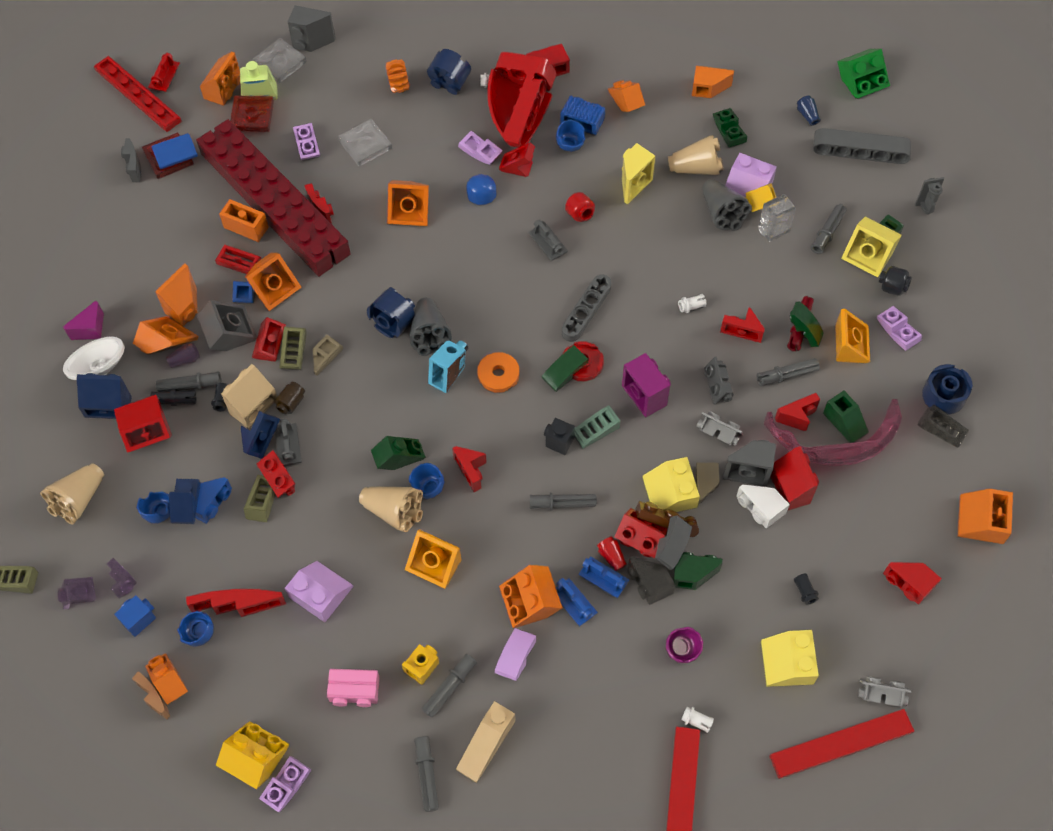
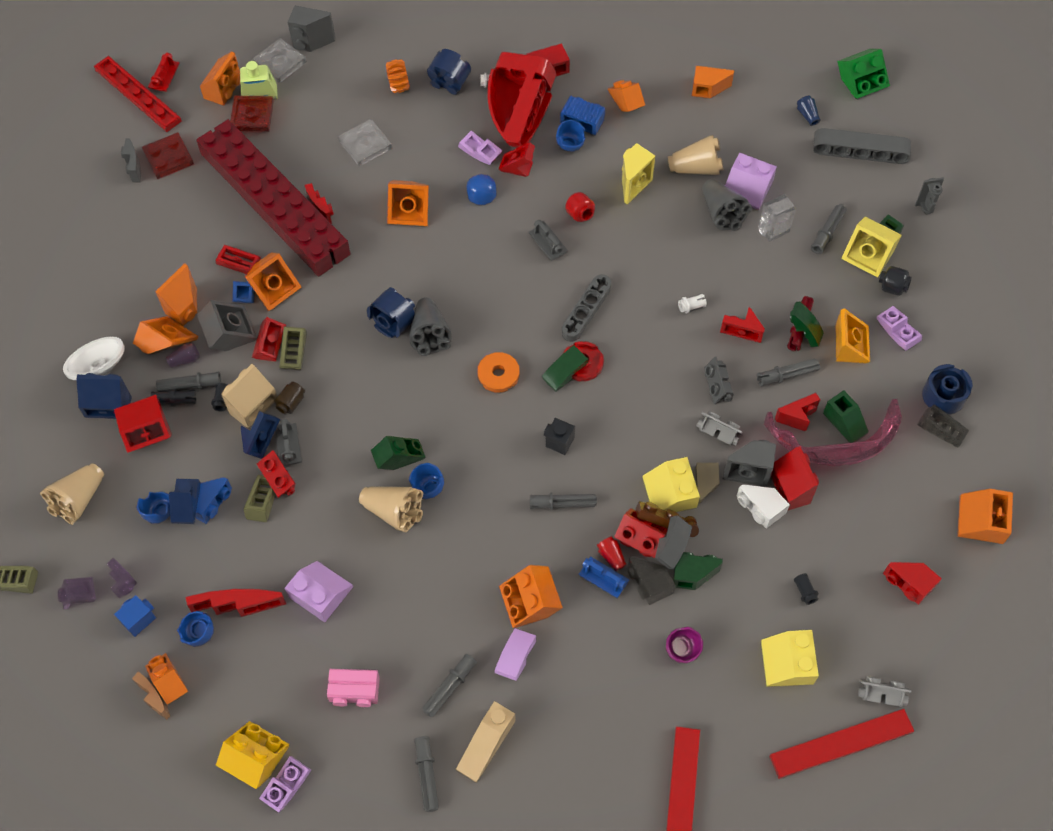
(86, 324): magenta slope -> none
(174, 151): blue slope -> none
(244, 220): orange brick -> none
(306, 141): lavender slope -> none
(325, 352): dark tan tile -> none
(417, 670): yellow brick -> none
(433, 559): light orange slope -> none
(447, 365): medium azure torso -> none
(468, 462): red slope -> none
(574, 602): blue hinge -> none
(600, 416): sand green slope -> none
(646, 384): magenta brick -> none
(697, 719): white pin -> none
(729, 127): dark green slope -> none
(759, 196): yellow brick -> none

